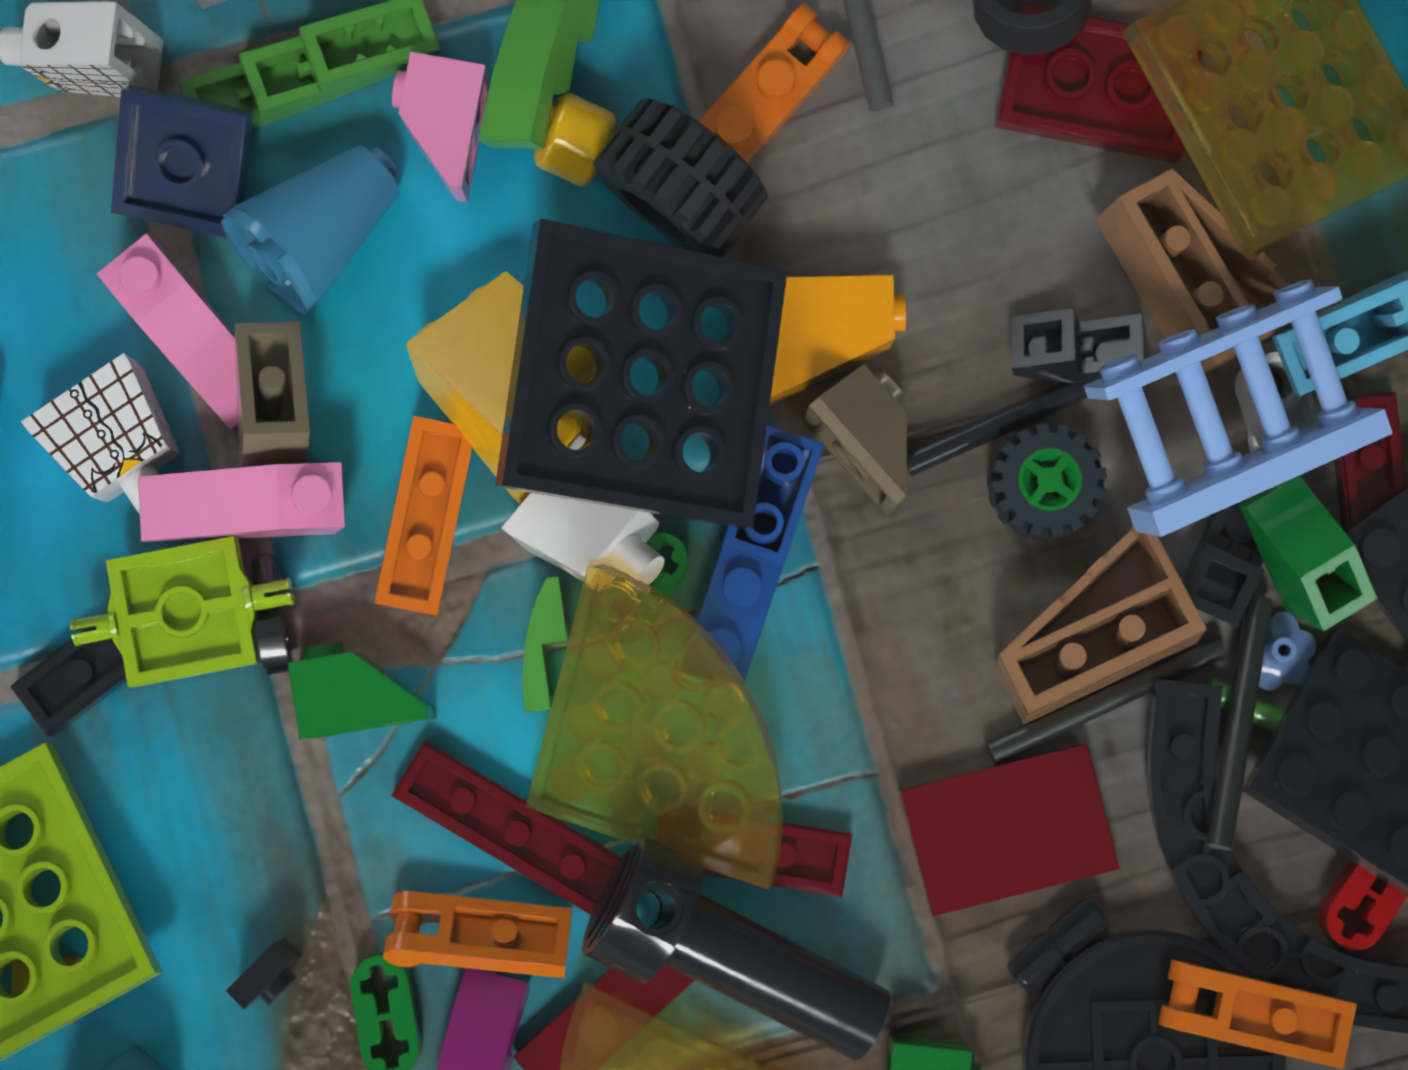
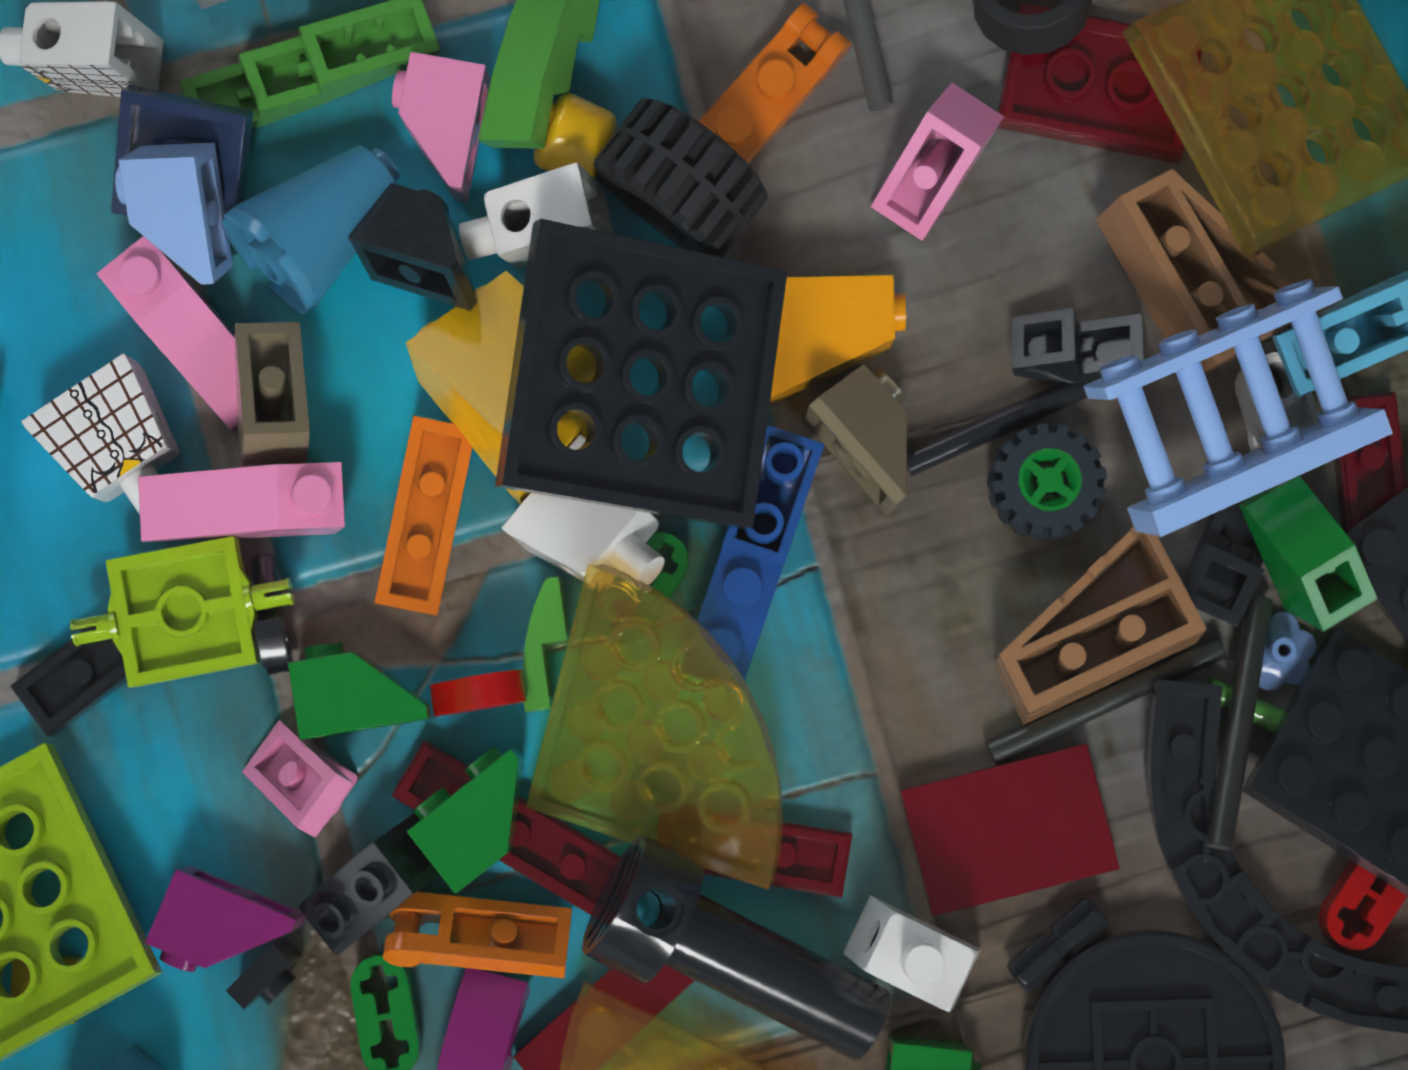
(178, 205): none -> light blue slope
(214, 920): none -> magenta slope
(299, 778): none -> bright pink slope
(368, 887): none -> black bracket
(414, 247): none -> black slope
(476, 824): none -> green slope
(478, 692): none -> red beam
(558, 195): none -> white torso
(911, 954): none -> white torso
(936, 160): none -> bright pink slope
(1260, 1014): orange plate -> none

